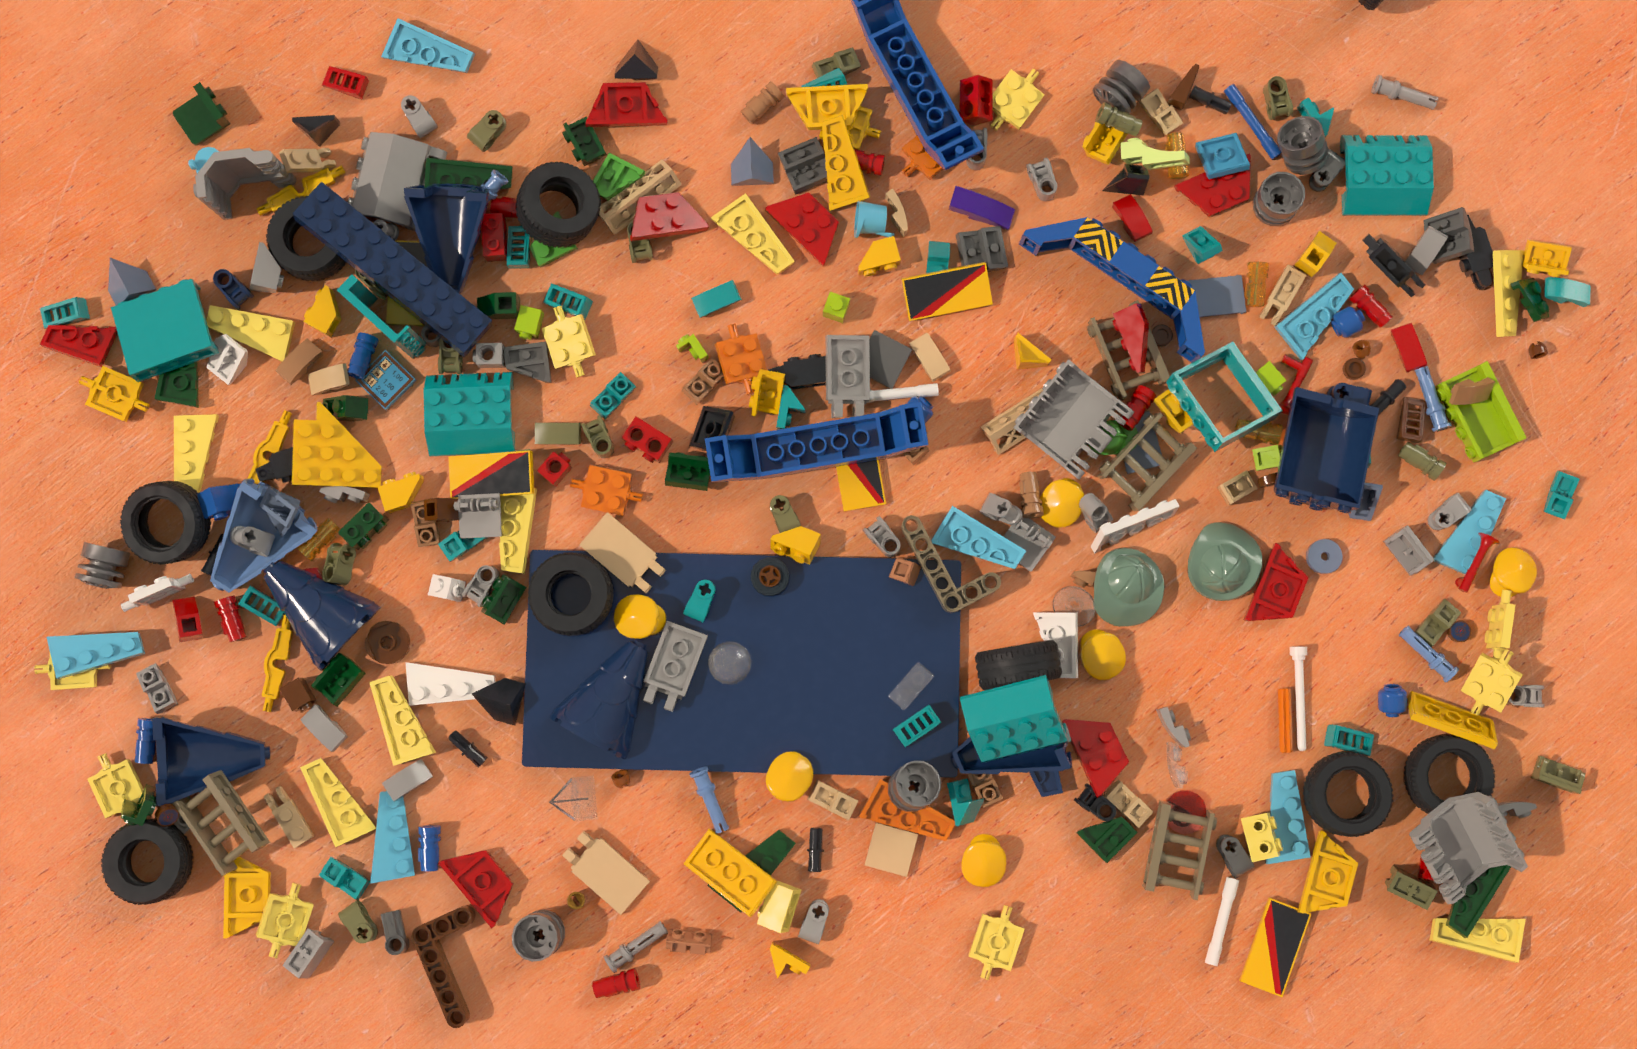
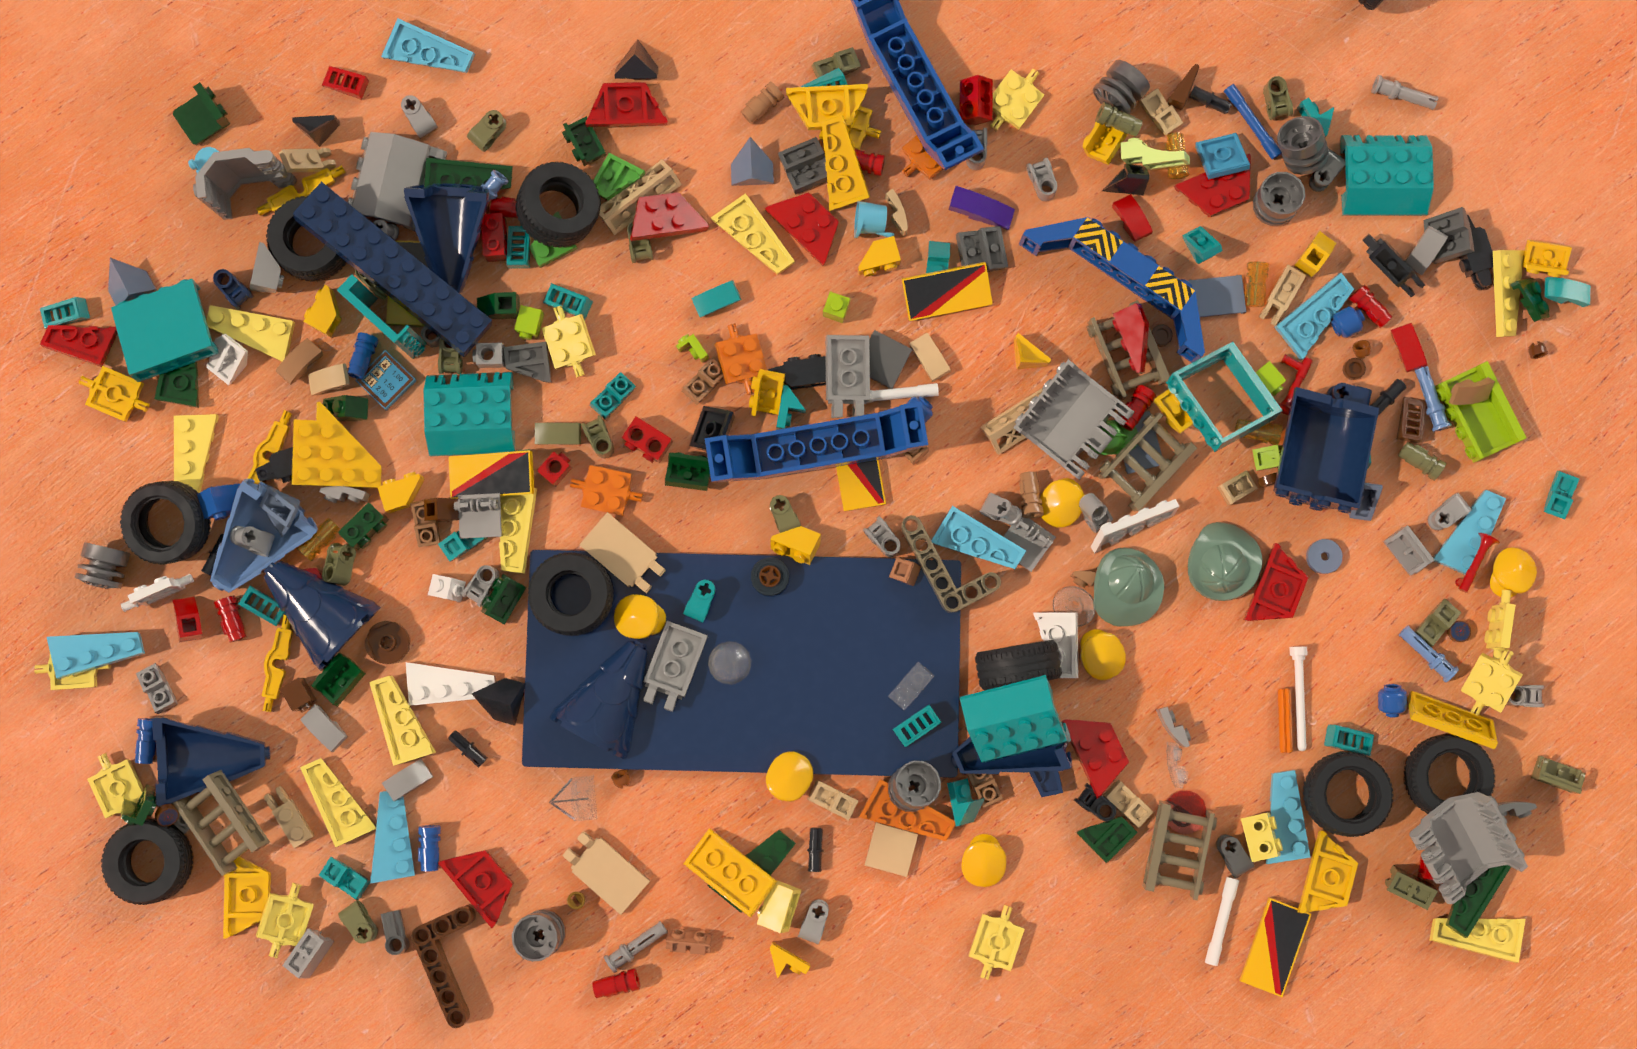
(706, 789): medium blue pin -> none

